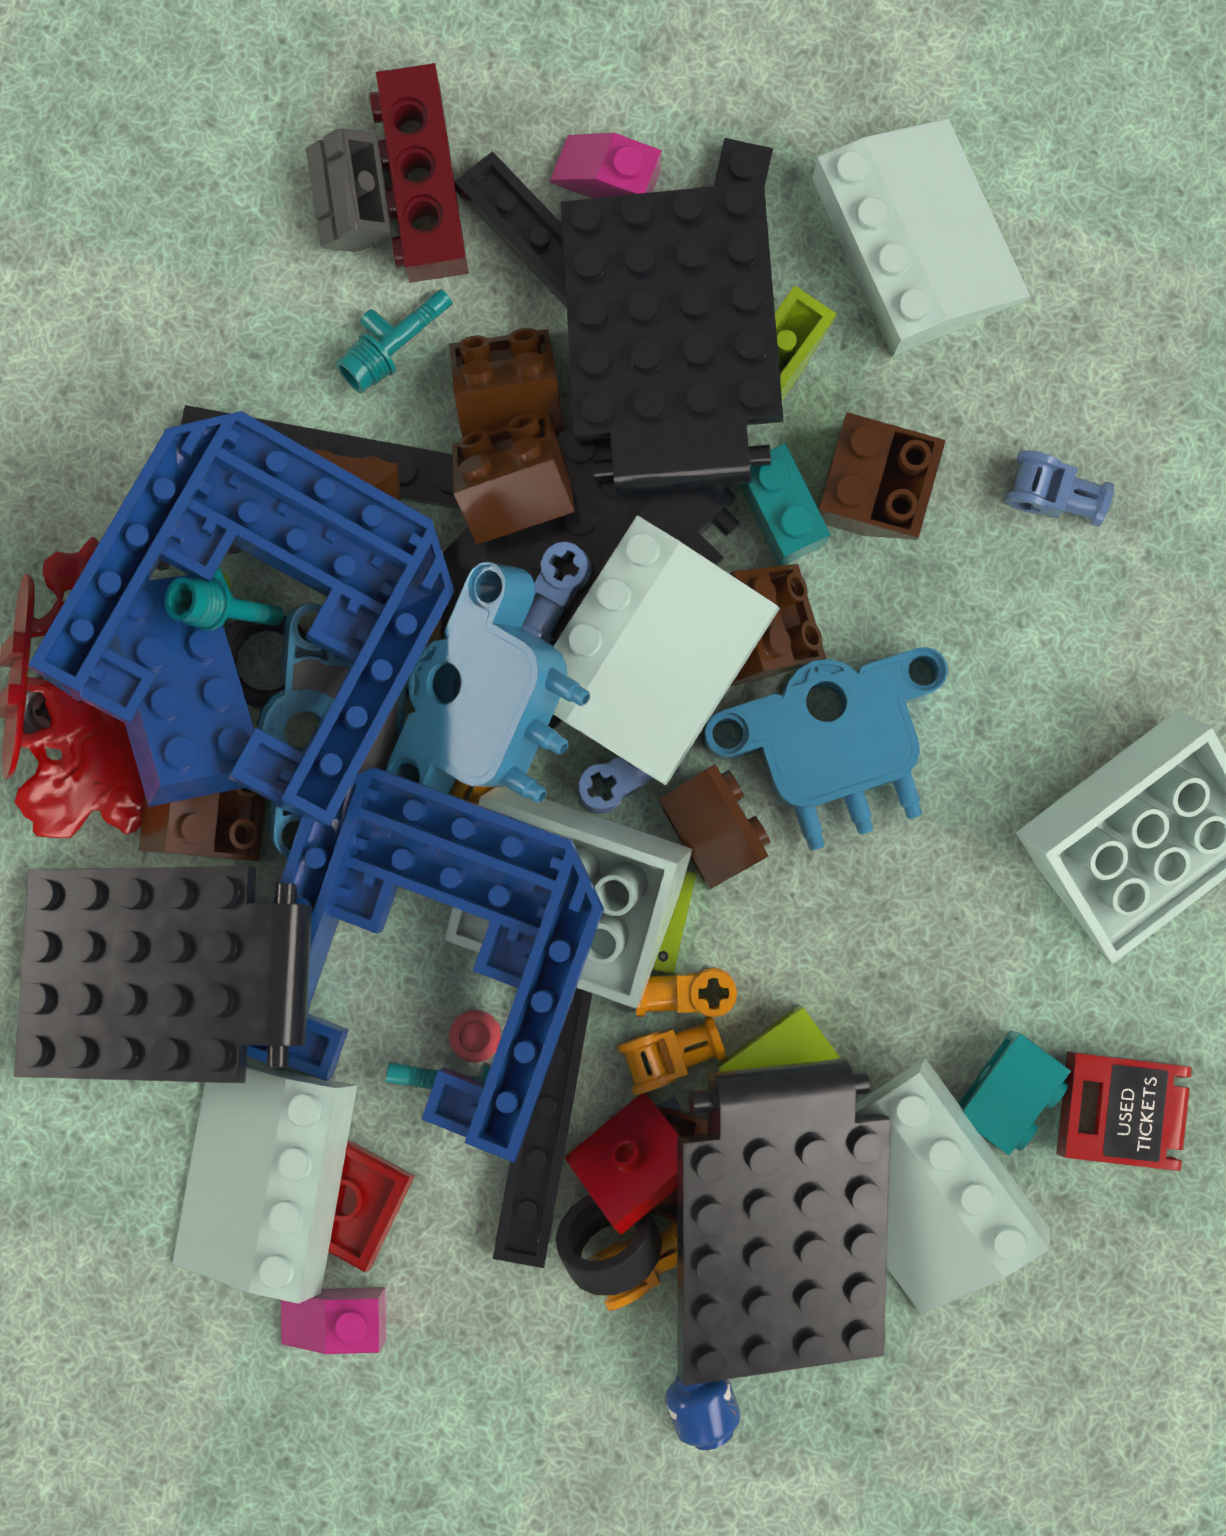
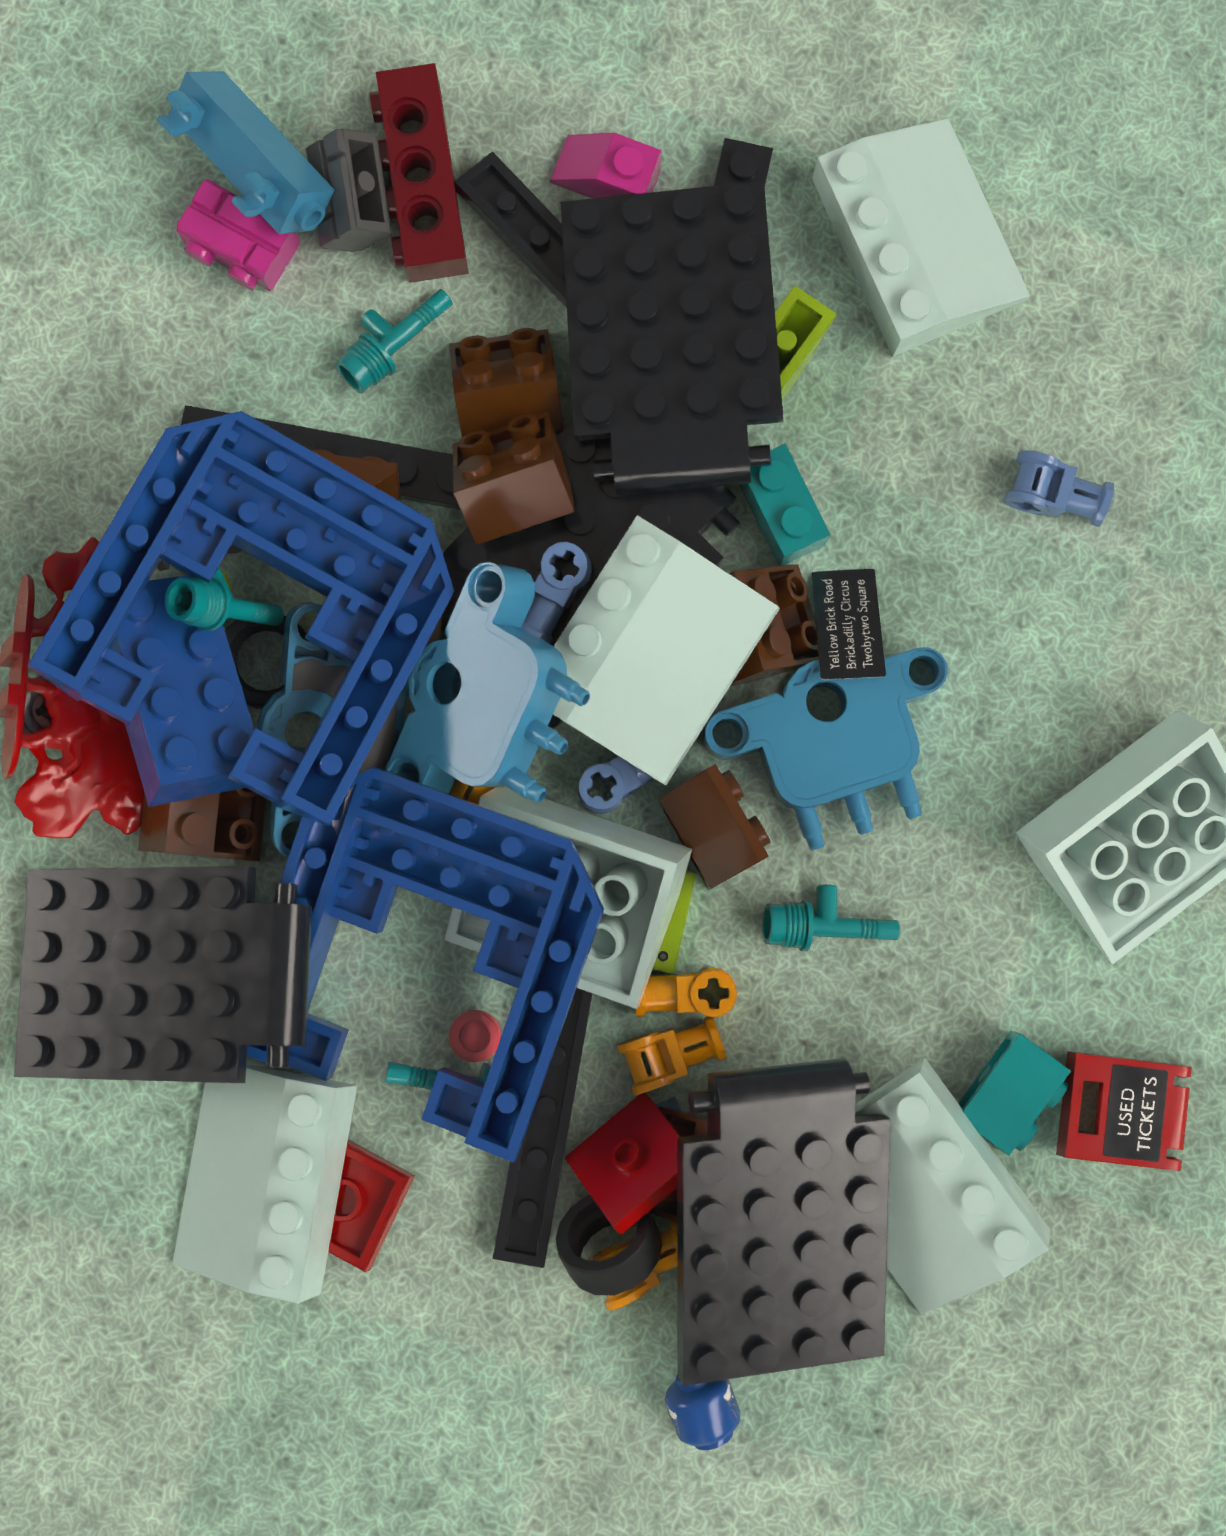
(245, 245): none -> dark pink brick
(248, 152): none -> dark azure brick
(337, 1321): dark pink slope -> none
(786, 1041): lime slope -> none
(795, 924): none -> teal piece
(848, 624): none -> black sticker
(879, 479): reddish brown slope -> none

